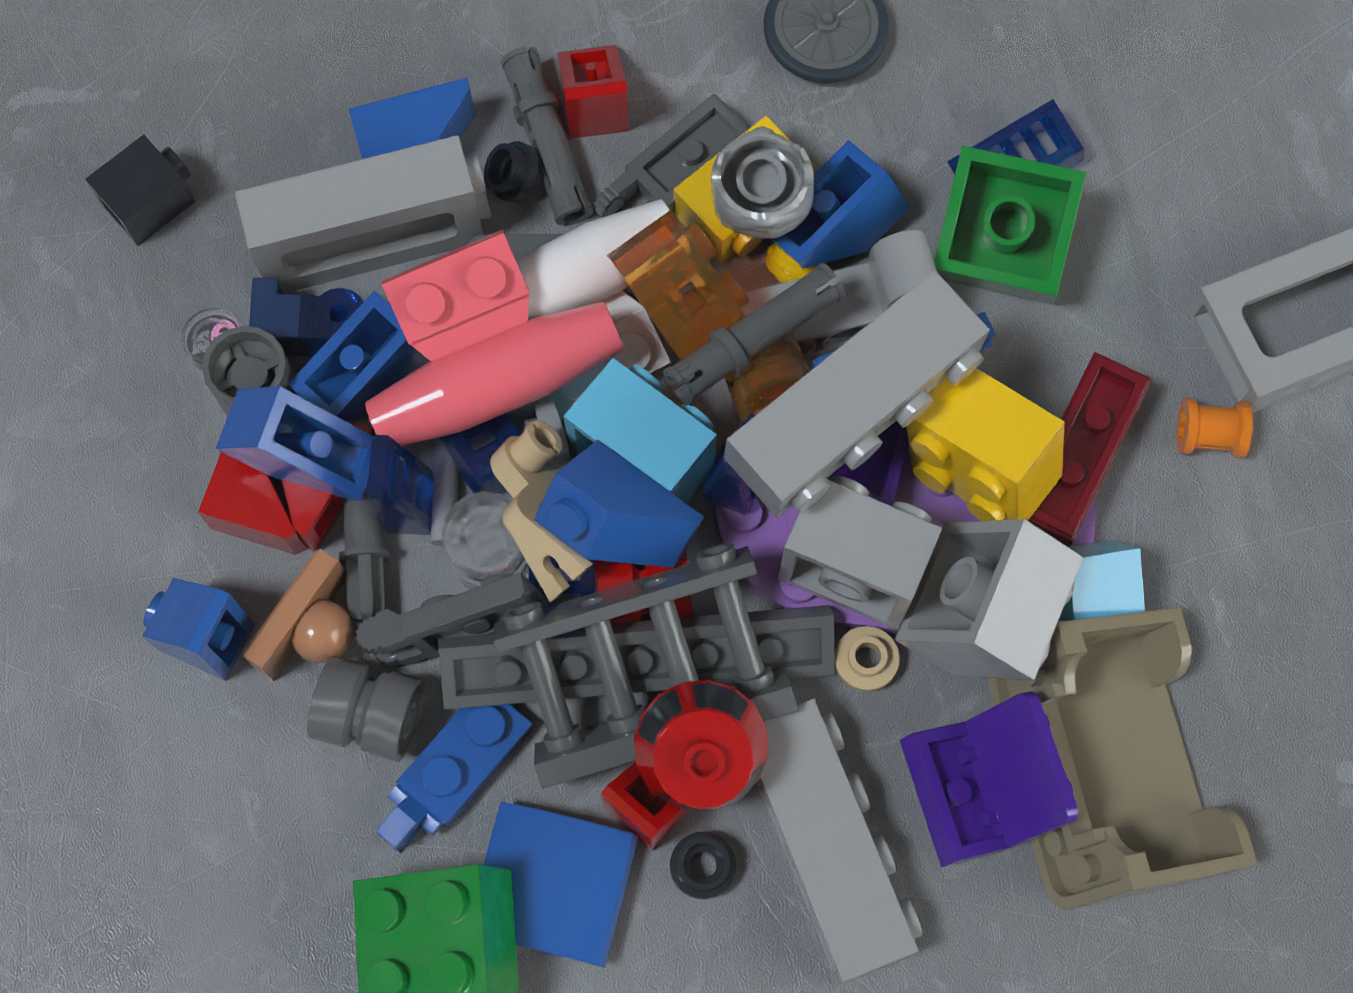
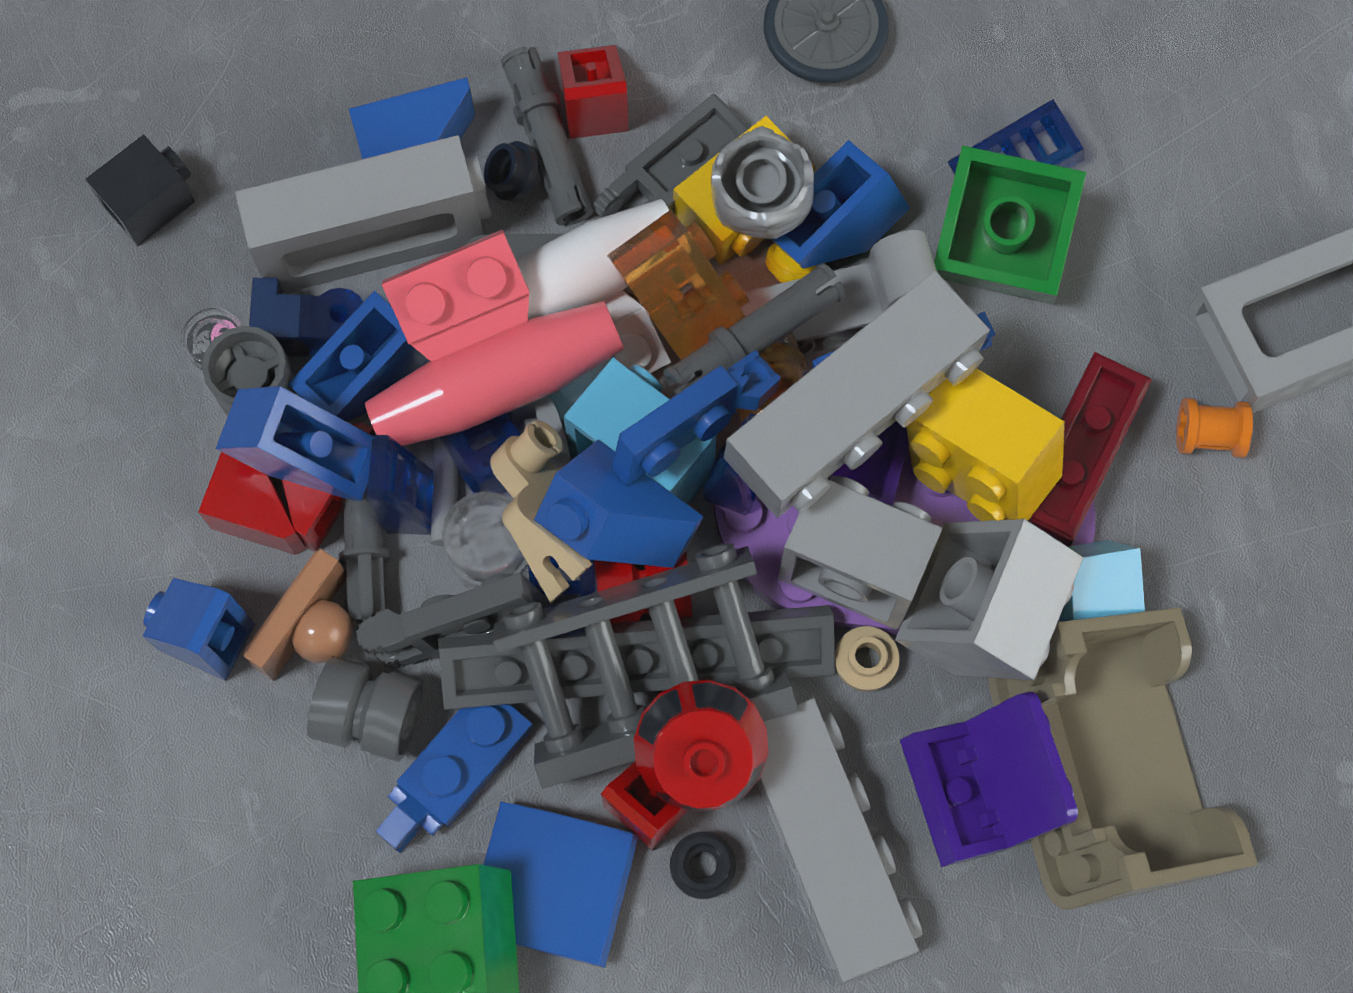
(695, 412): none -> blue hinge

